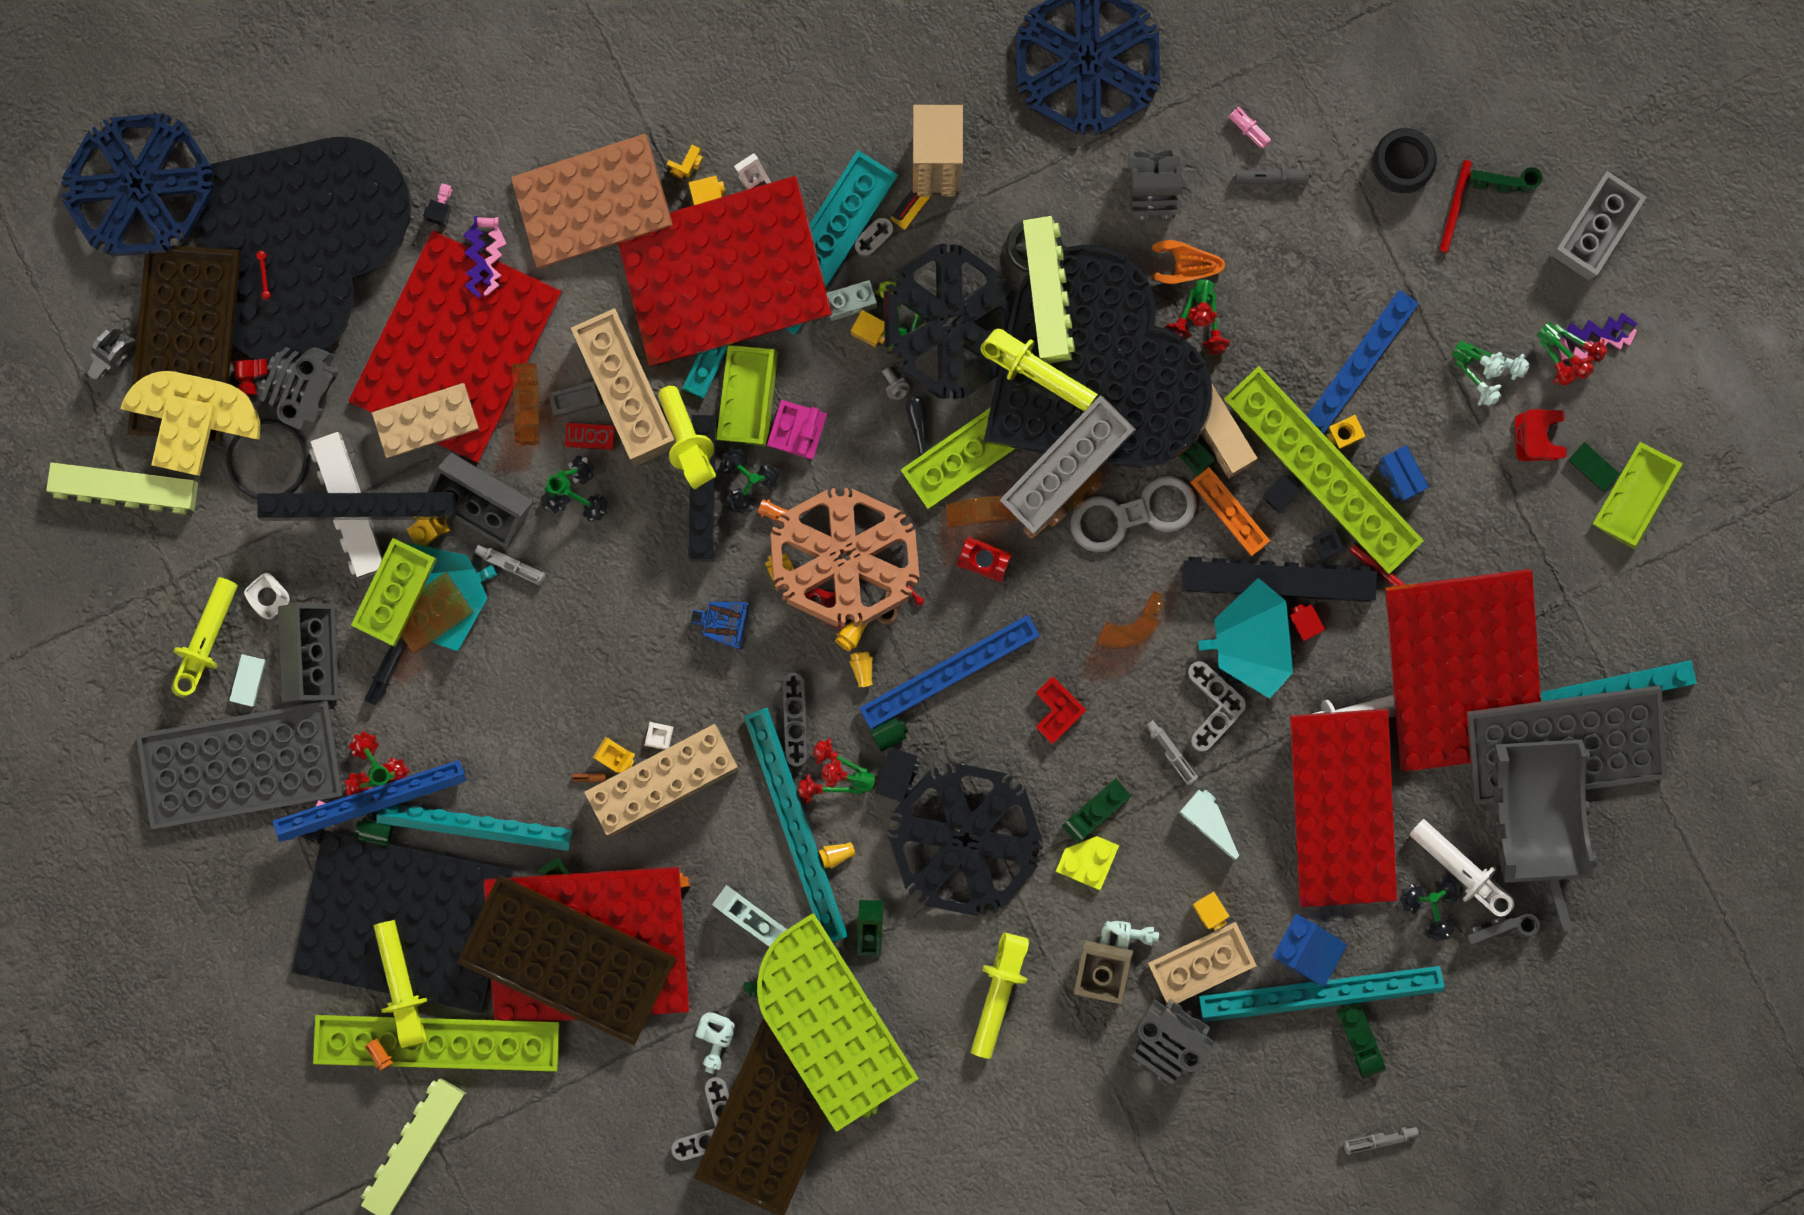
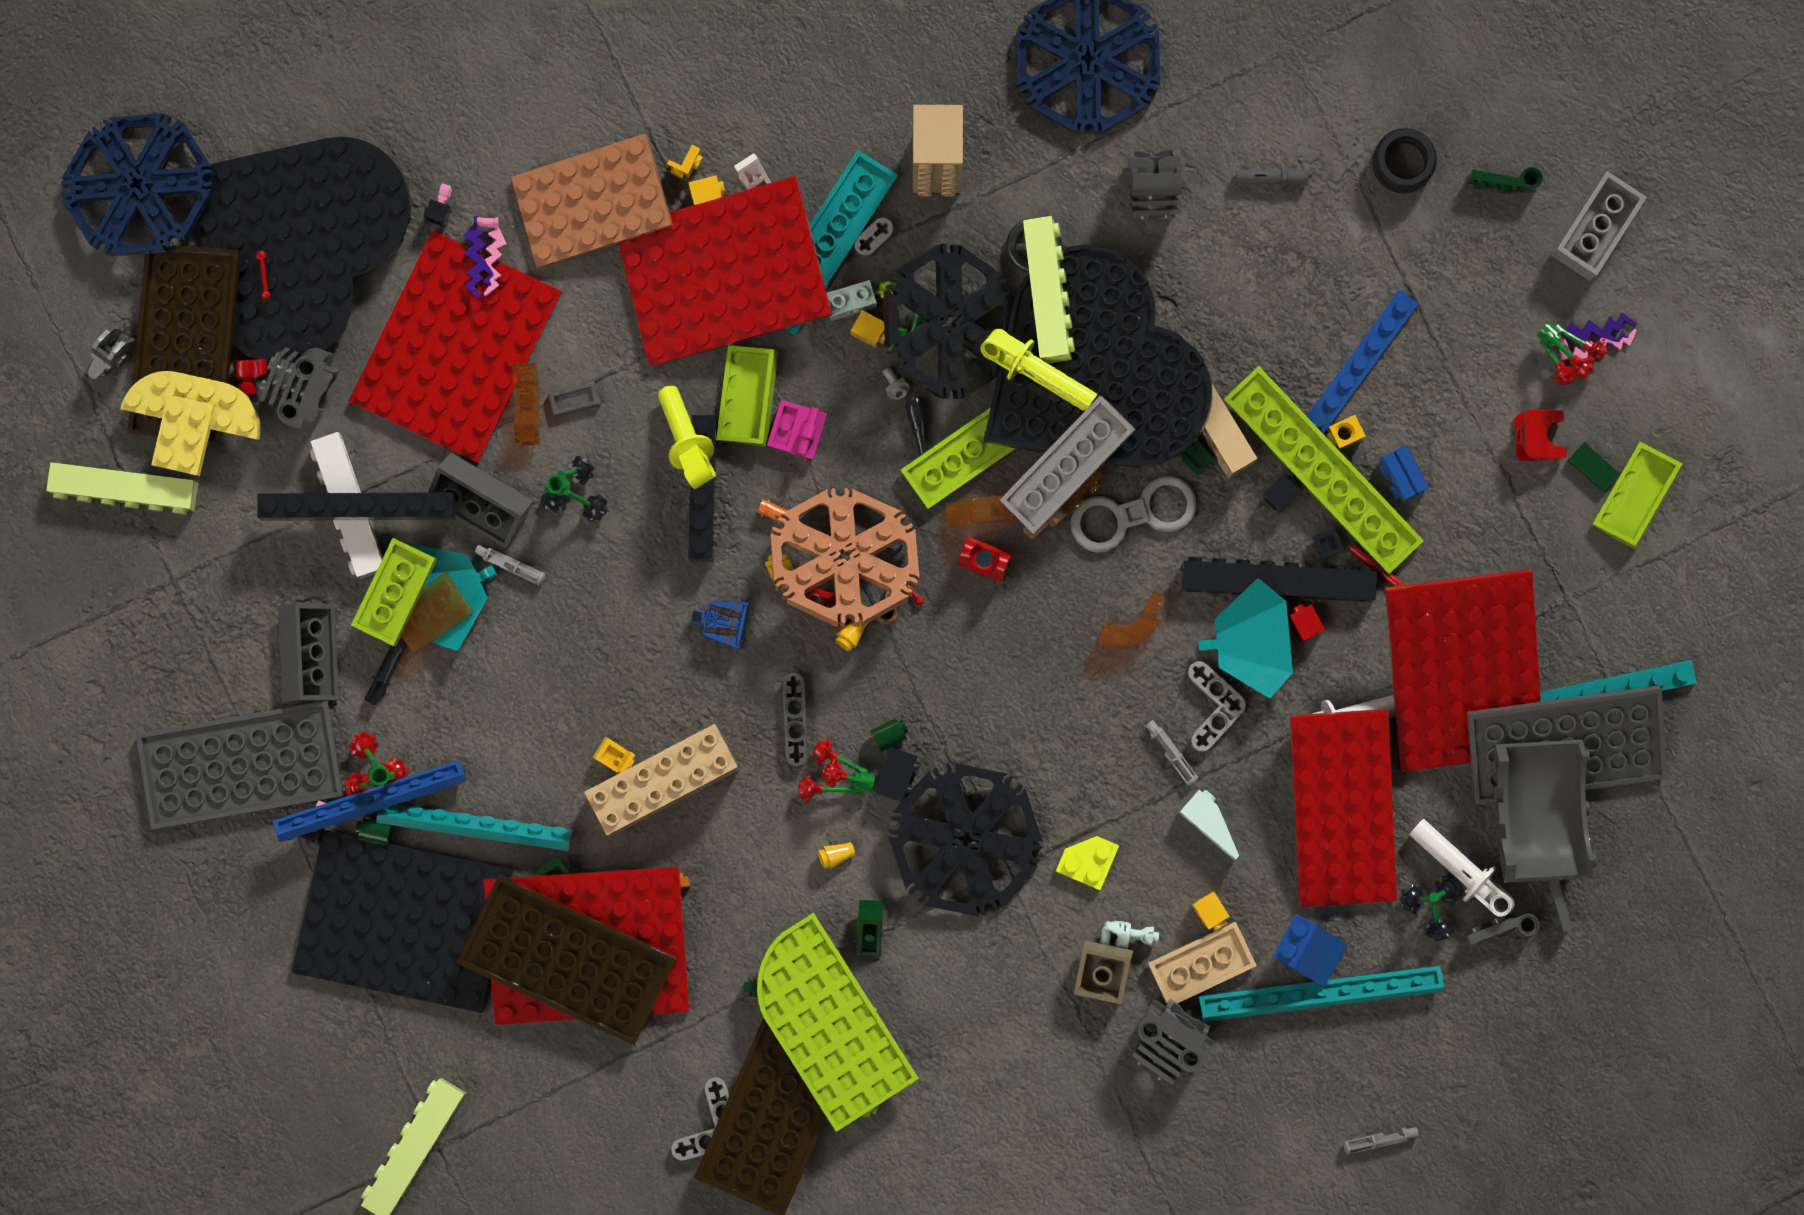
(207, 630): neon yellow piece -> none
(247, 680): light aqua tile -> none
(266, 581): white piece -> none
(298, 437): black piece -> none
(378, 1055): orange pin -> none
(403, 1004): neon yellow piece -> none
(425, 421): tan plate -> none
(426, 531): yellow bracket -> none
(447, 1044): lime plate -> none
(589, 436): red tile -> none
(589, 777): dark orange pin -> none
(624, 387): tan brick -> none
(659, 736): white tile -> none
(704, 372): teal tile -> none
(718, 1039): light aqua piece -> none
(748, 916): light aqua slope -> none
(766, 477): black plant -> none
(794, 823): teal plate -> none
(862, 667): yellow cone -> none
(908, 209): sticker -> none
(949, 672): blue plate -> none
(1004, 974): neon yellow piece -> none
(1064, 710): red plate -> none
(1096, 810): dark green plate -> none
(1190, 262): orange animal -> none
(1202, 316): red plant -> none
(1230, 511): orange plate -> none
(1249, 128): bright pink axle -> none
(1361, 1040): dark green plate -> none
(1455, 206): red bar -> none
(1494, 366): light aqua plant -> none

